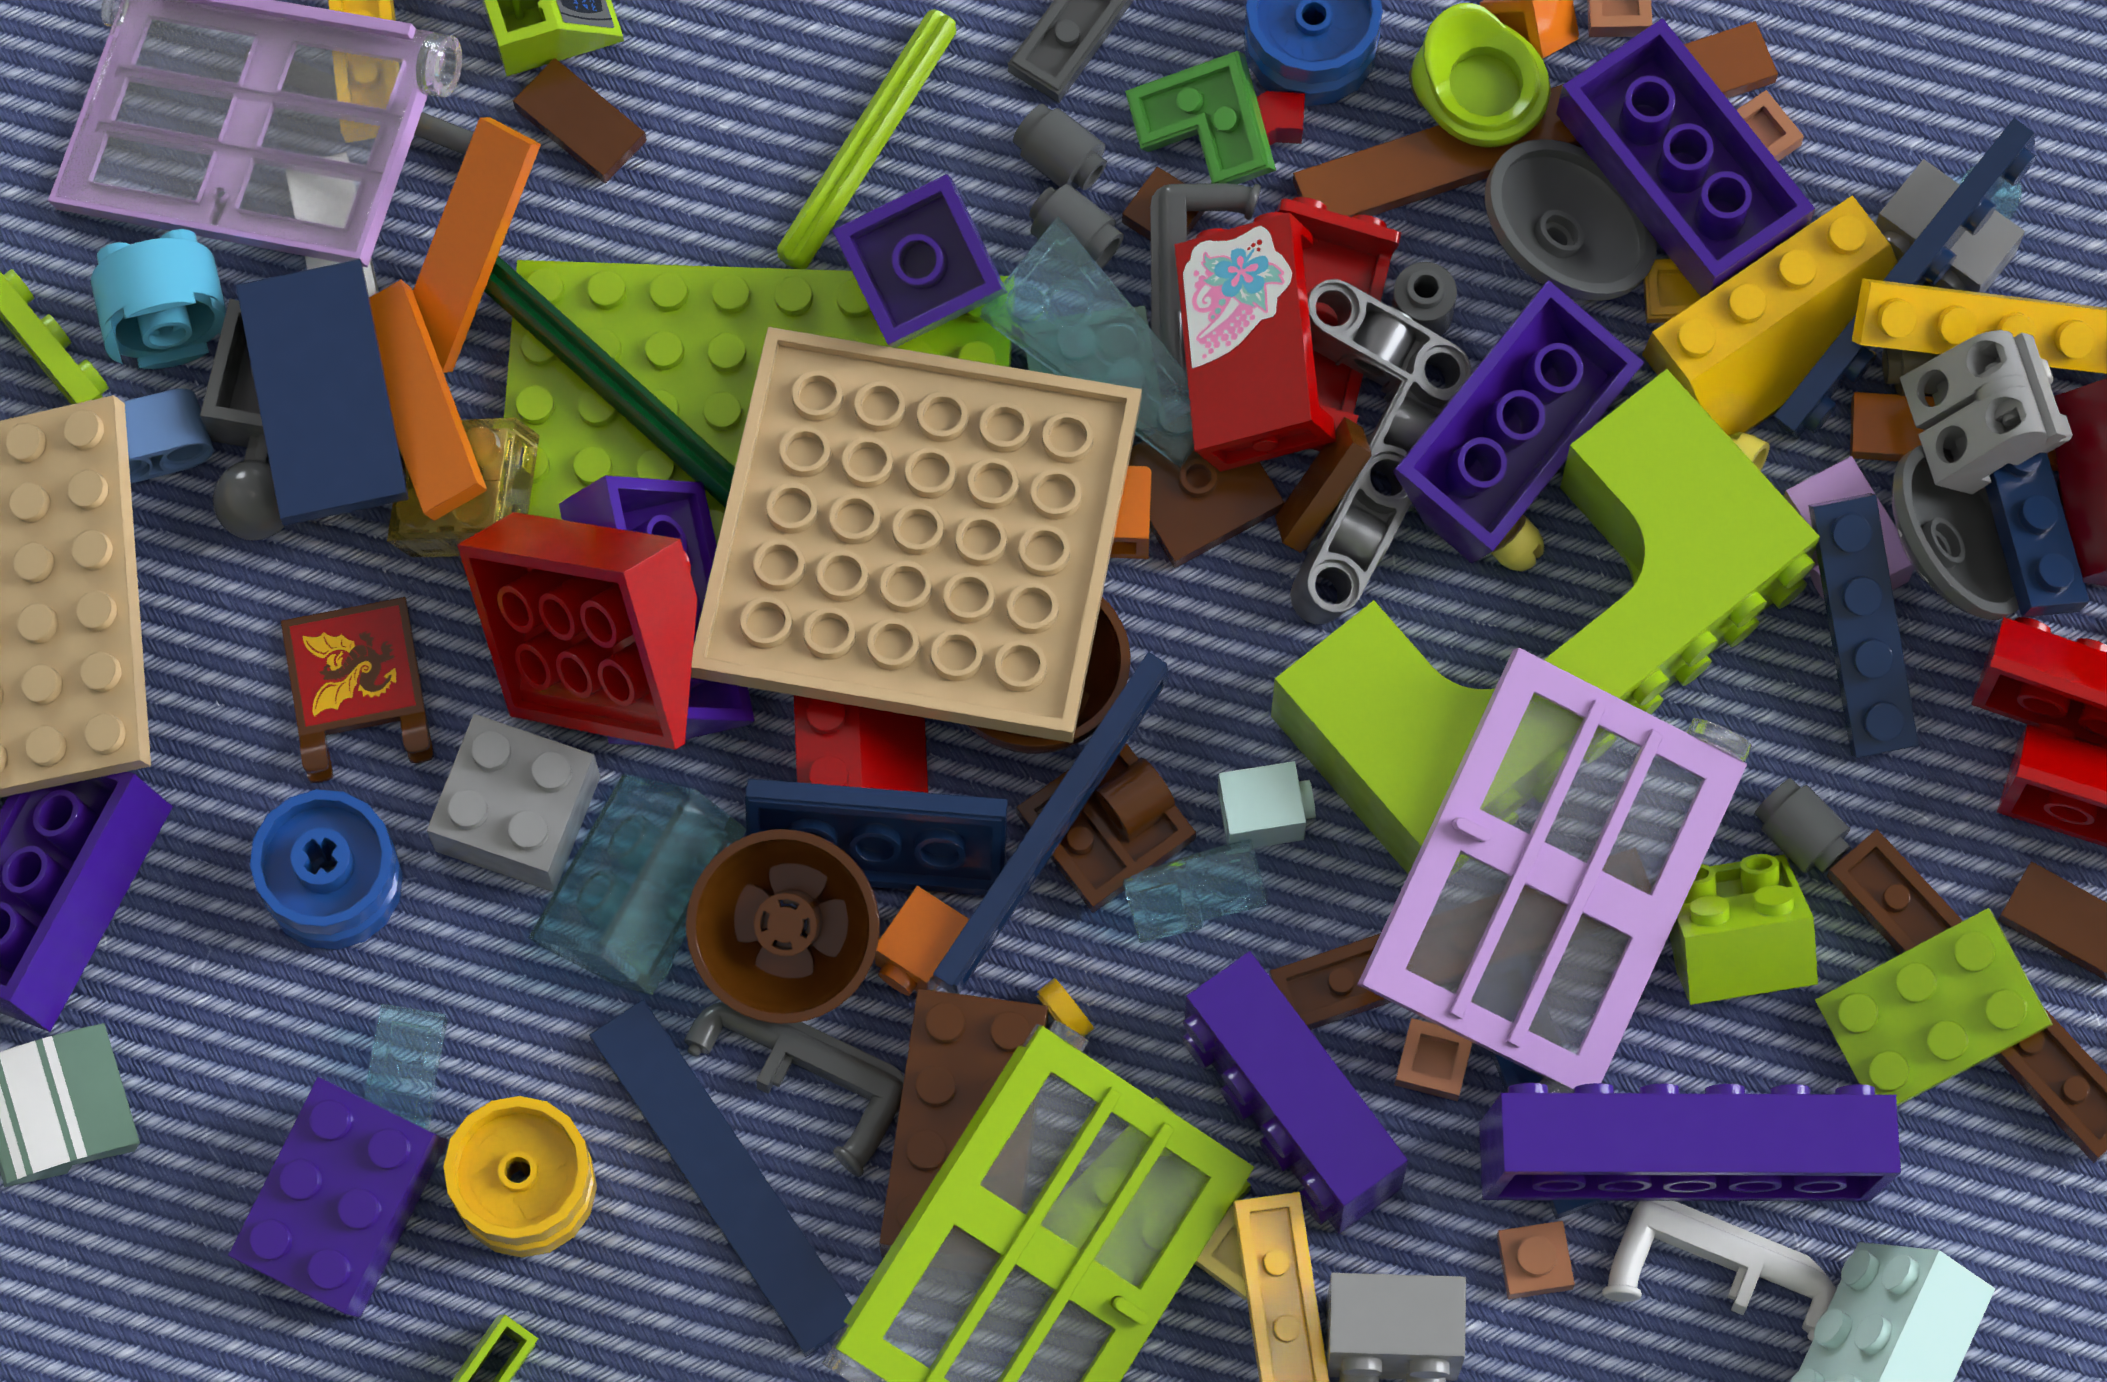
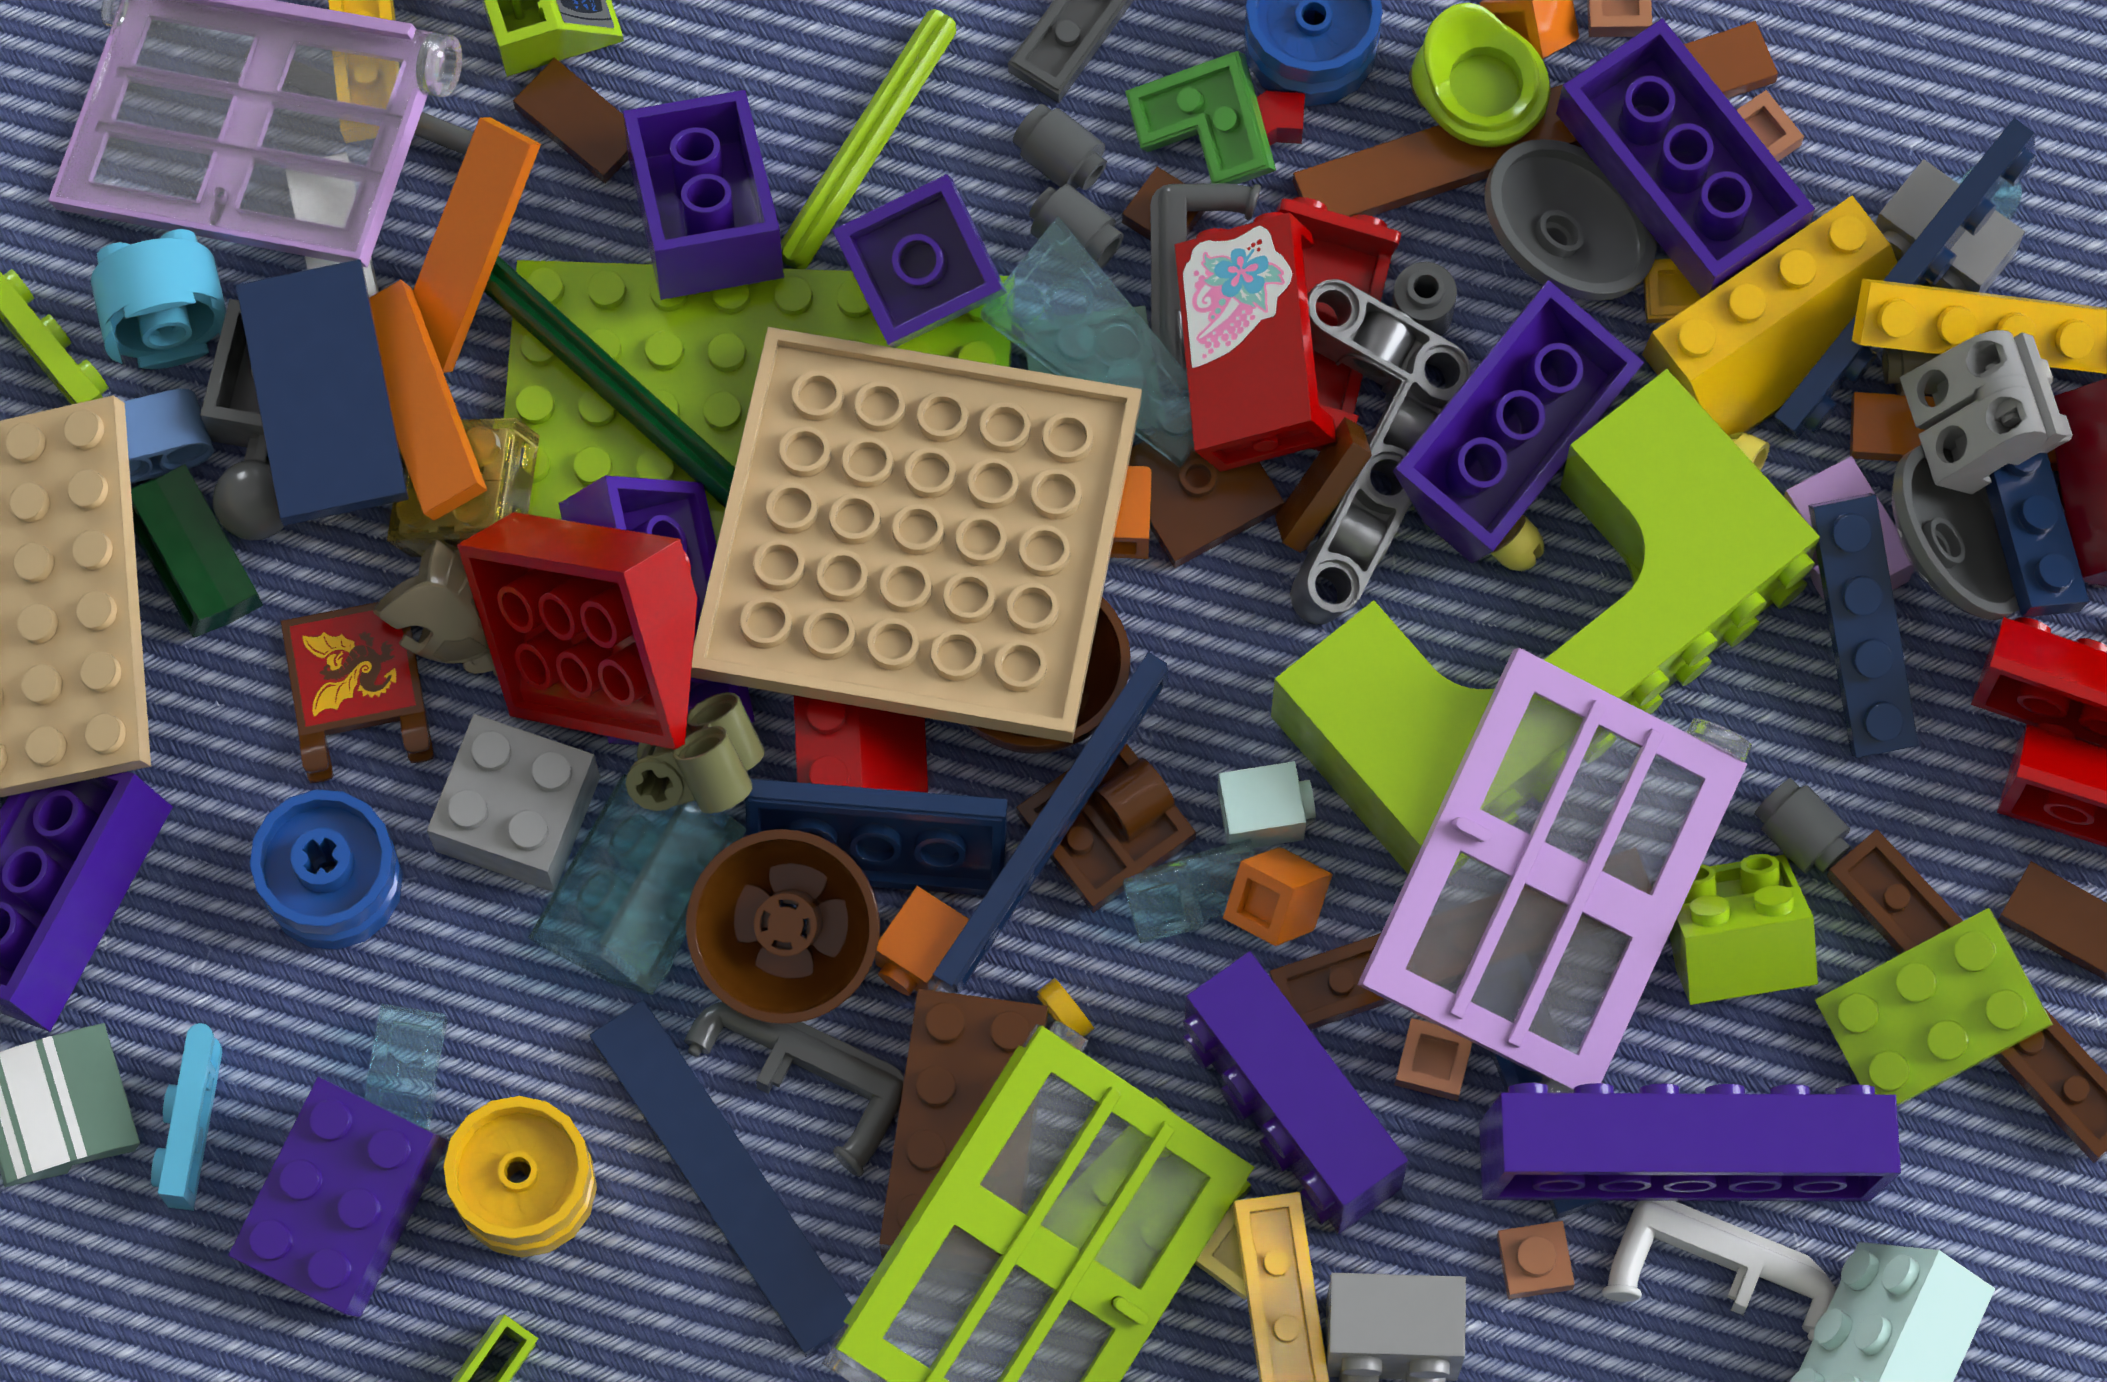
(188, 1112): none -> medium azure hinge
(191, 553): none -> dark green piece
(445, 609): none -> dark tan helmet
(703, 194): none -> dark purple brick
(707, 767): none -> olive piece
(1277, 896): none -> orange panel

